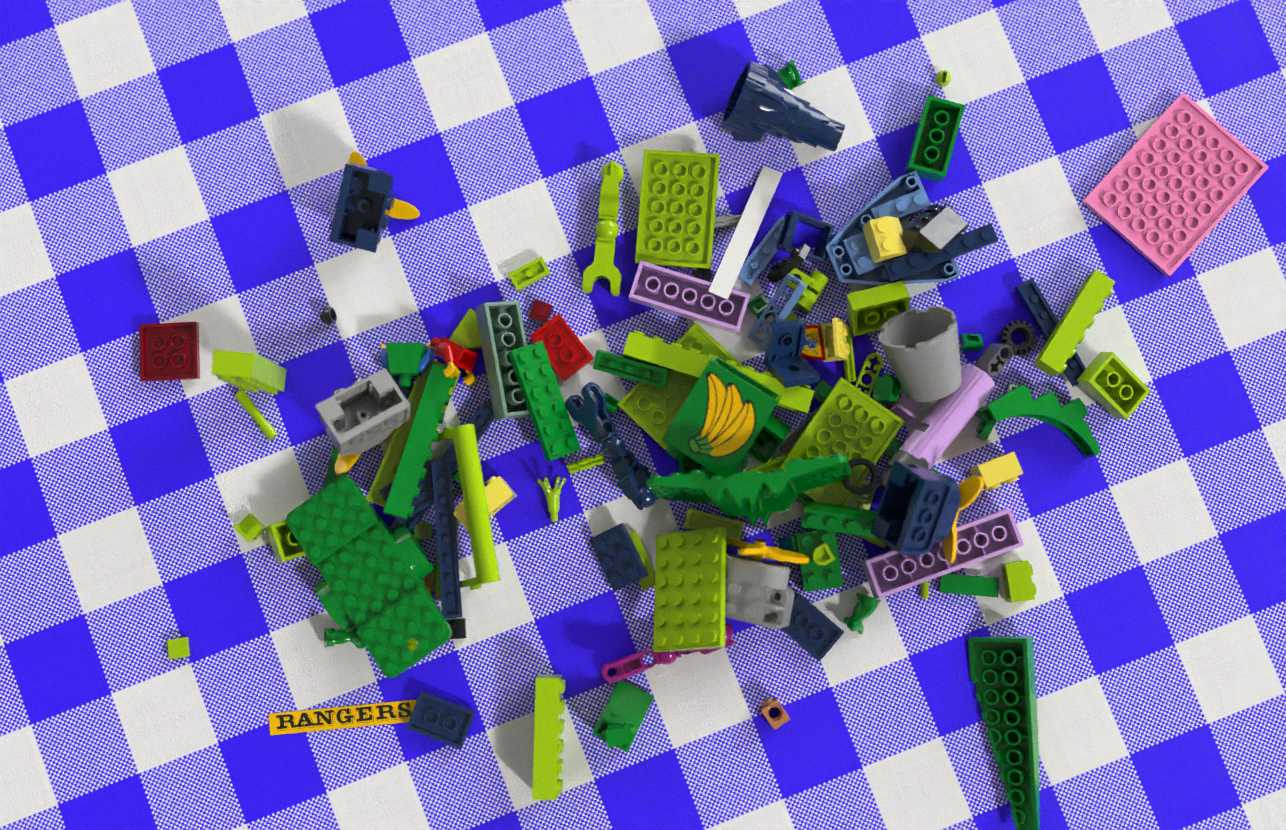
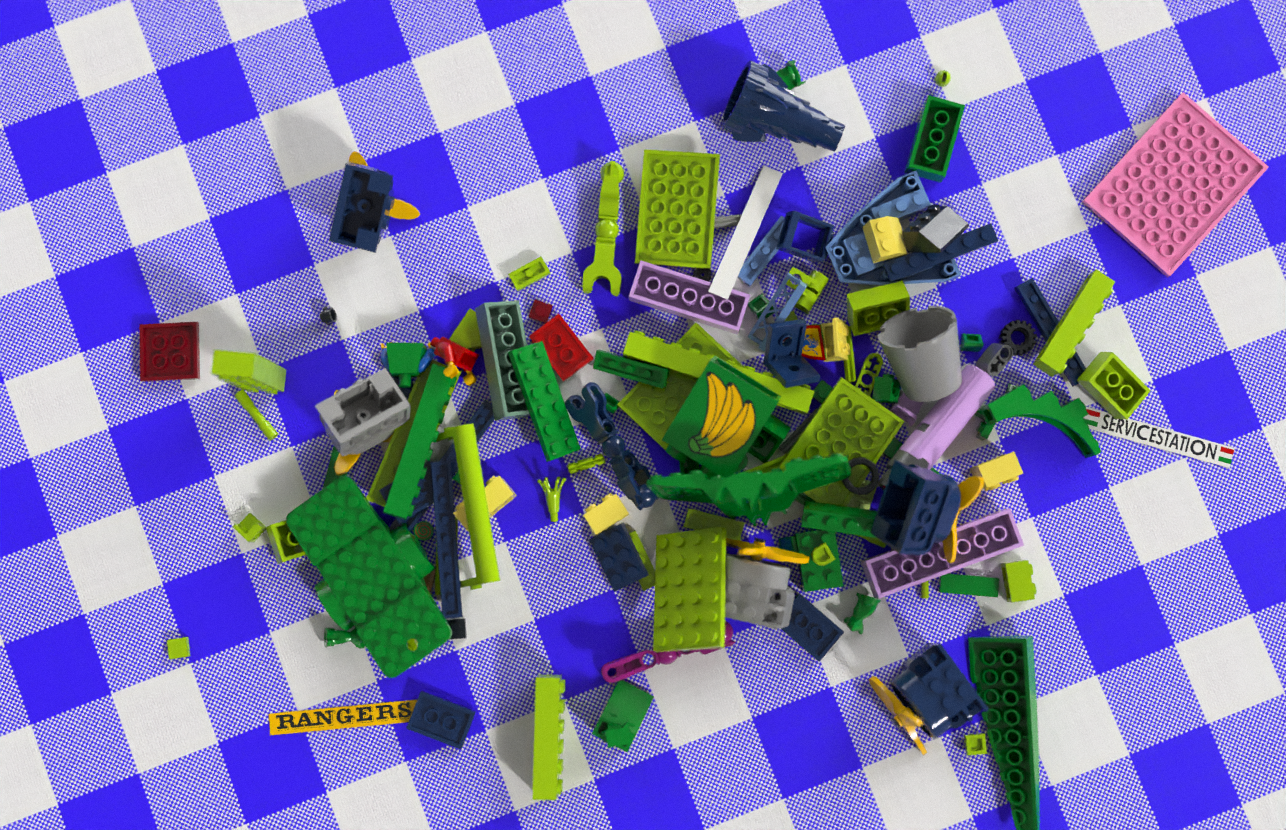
(606, 513): none -> light yellow brick
(782, 716): nougat brick -> none
(786, 265): black hinge -> none
(932, 693): none -> dark blue brick
(975, 744): none -> lime plate
(1160, 438): none -> white sticker

